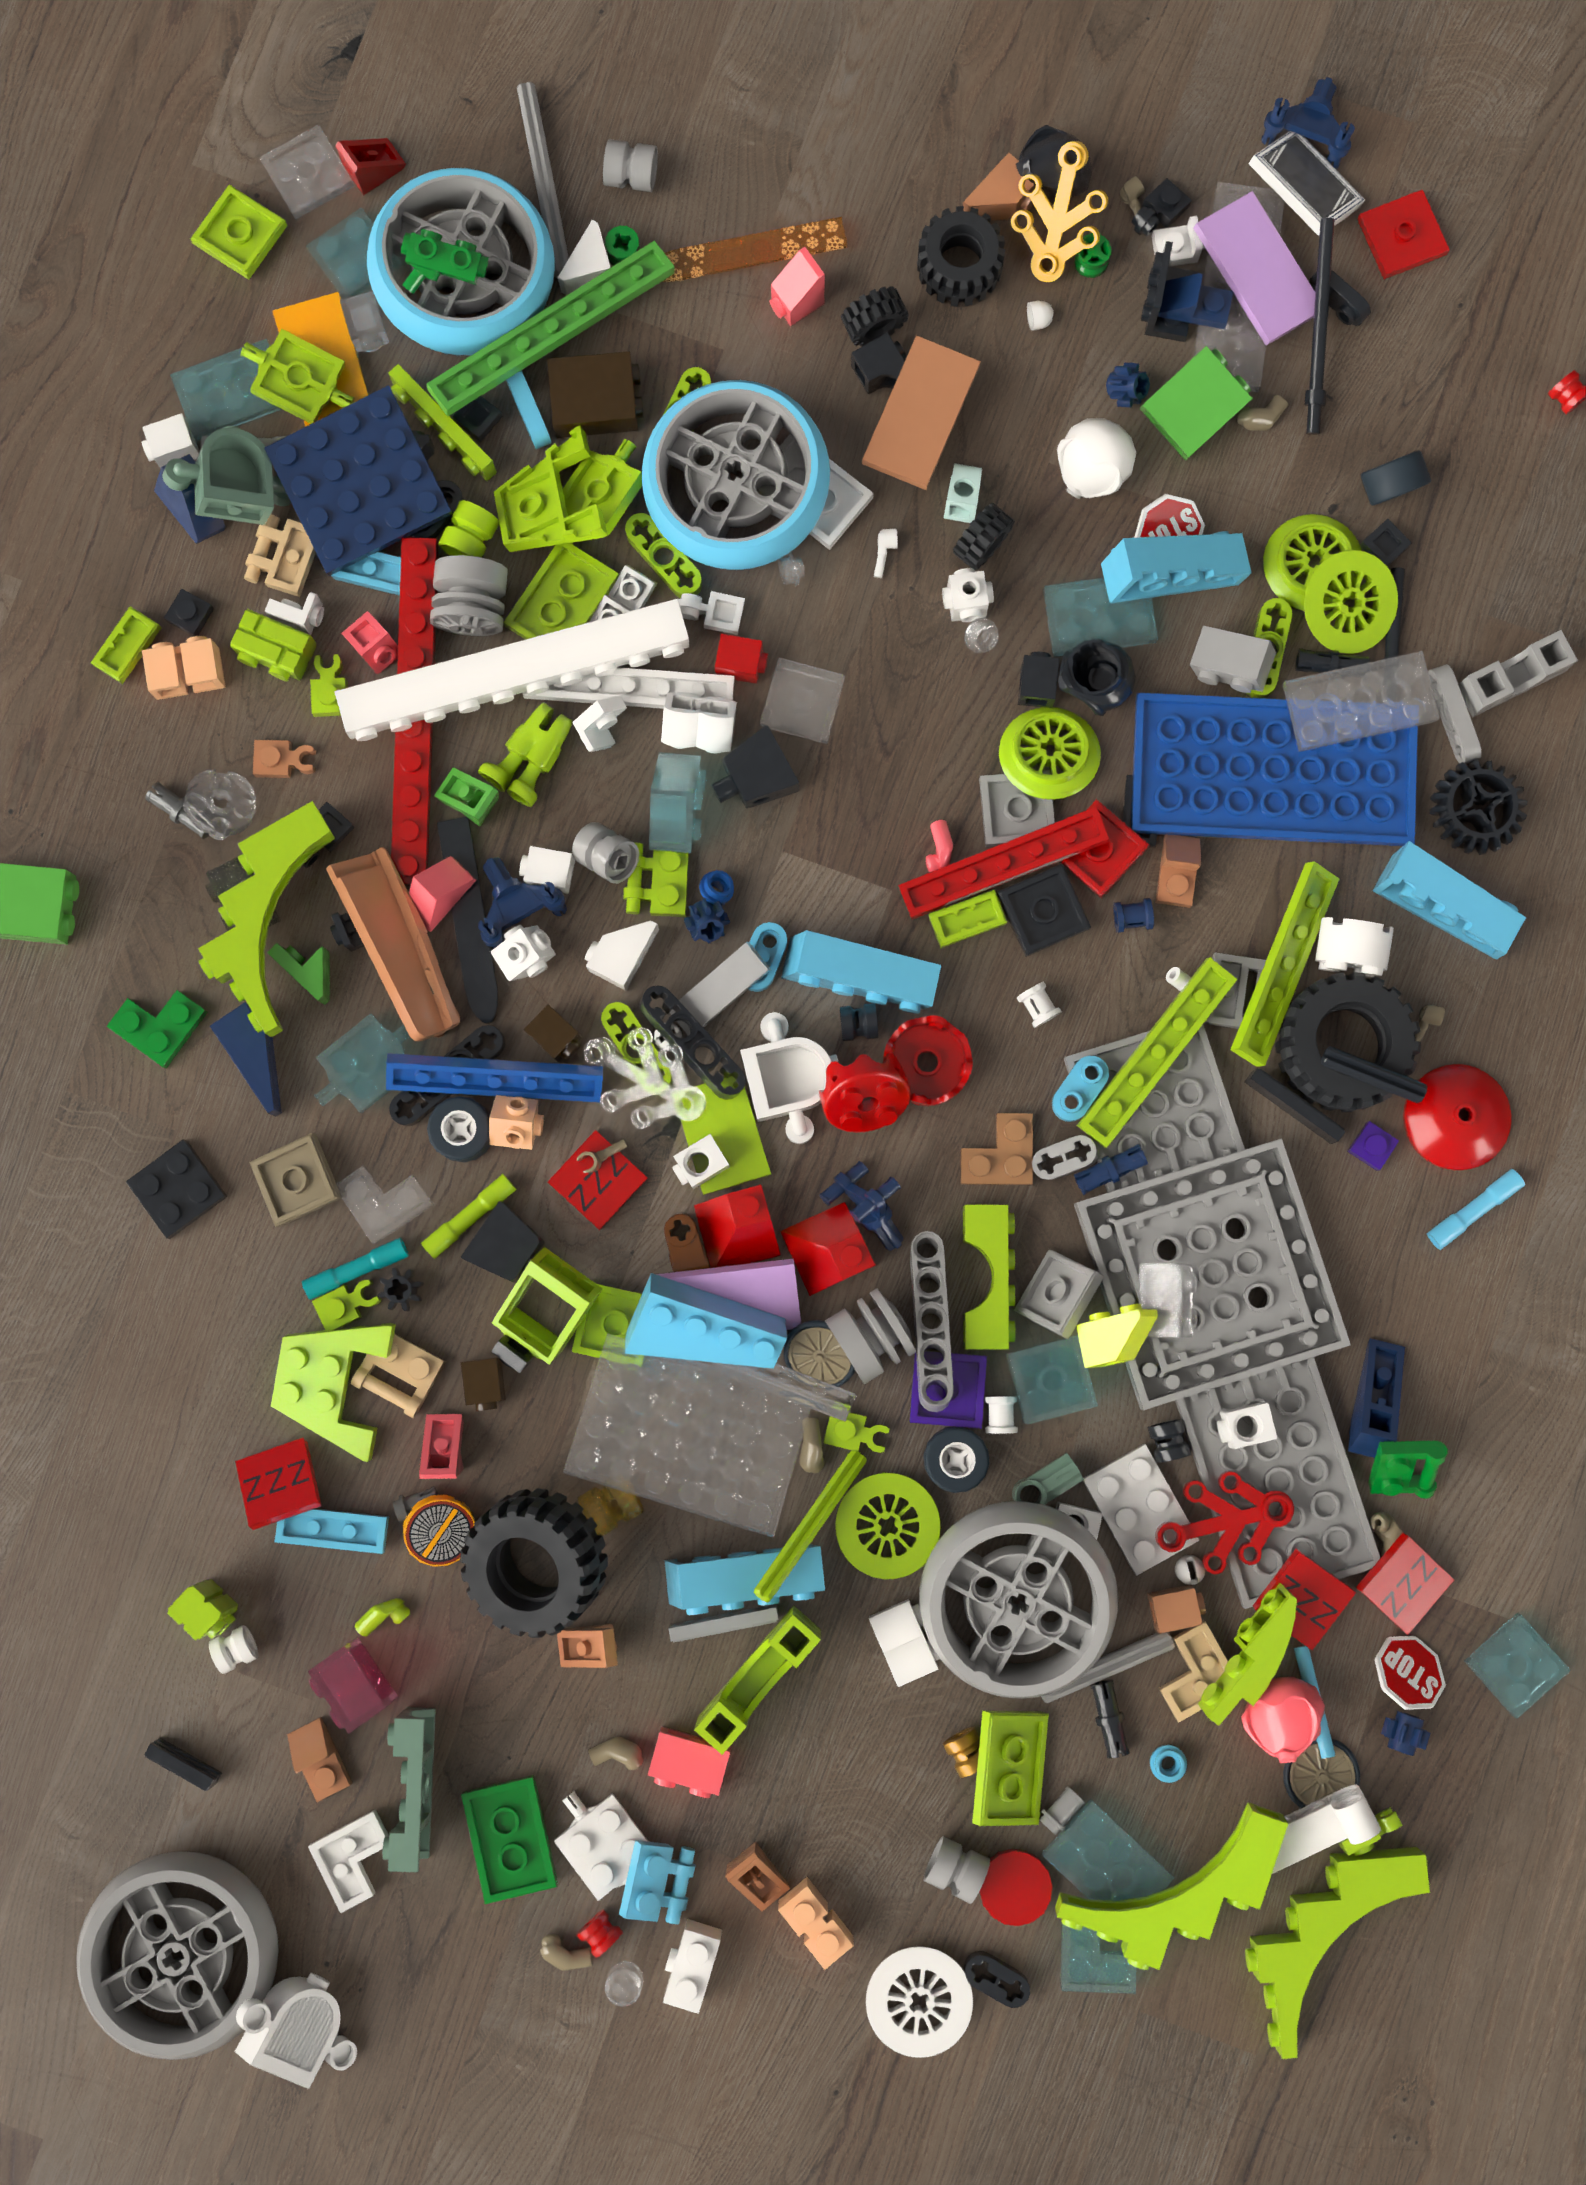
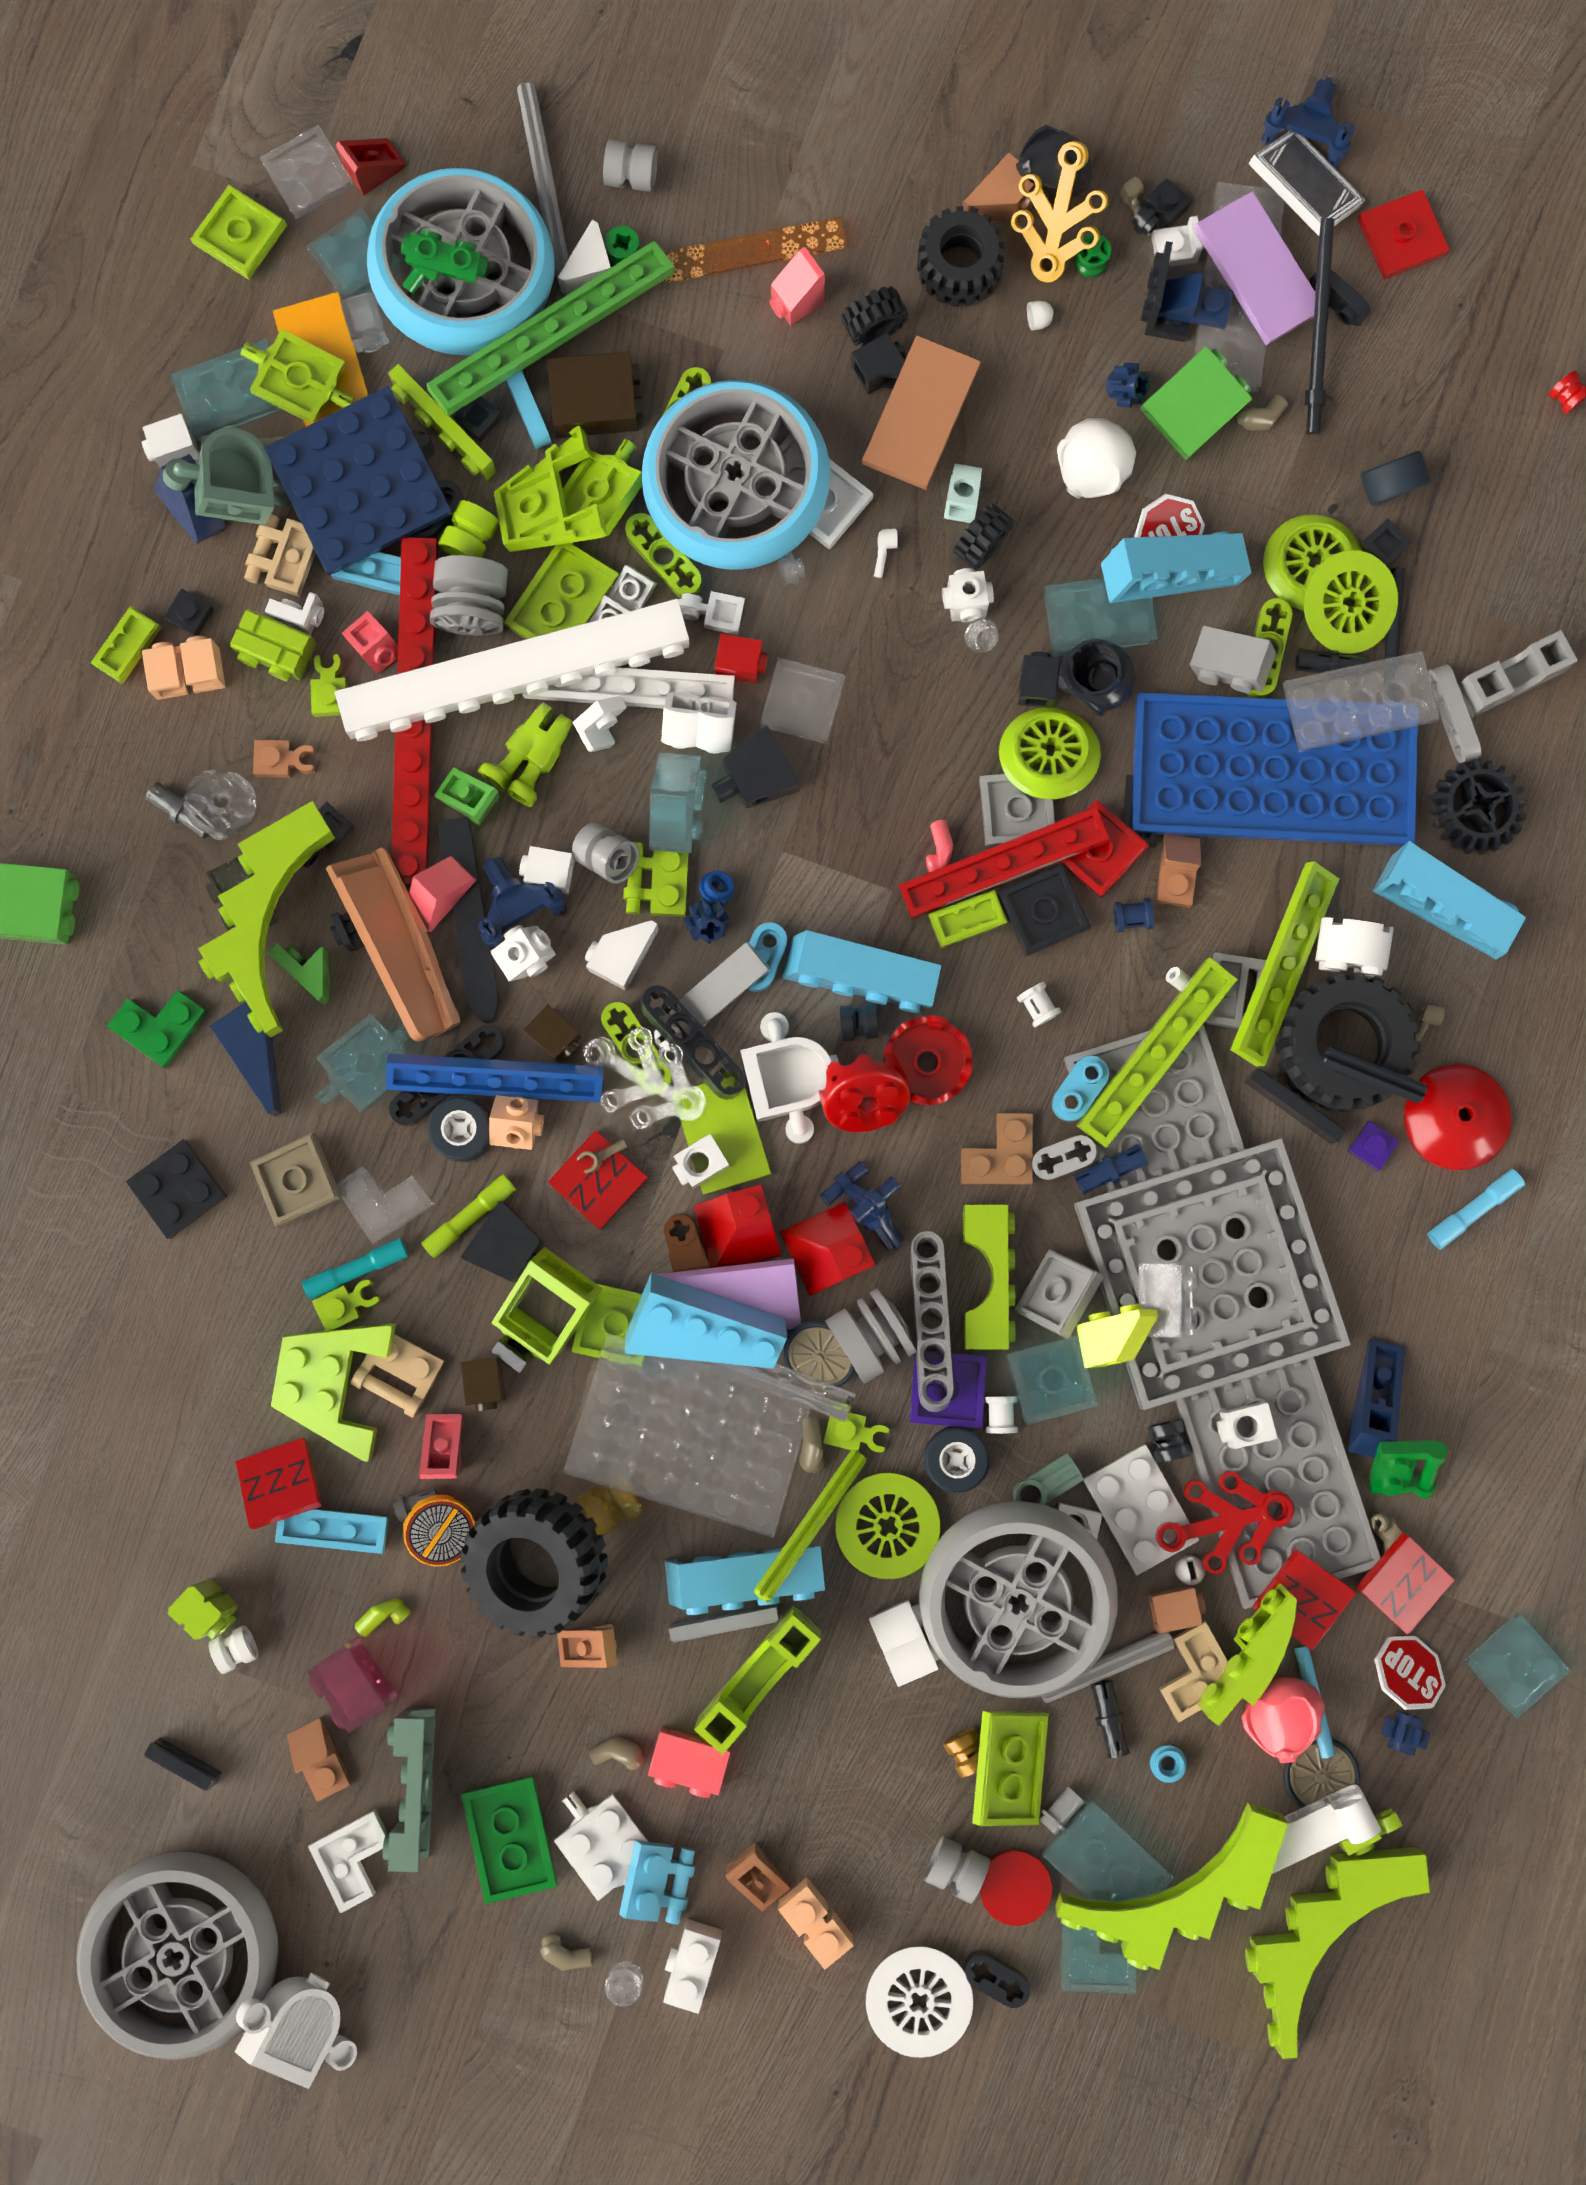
(409, 1294): black gear -> none
(599, 1933): red wheel -> none

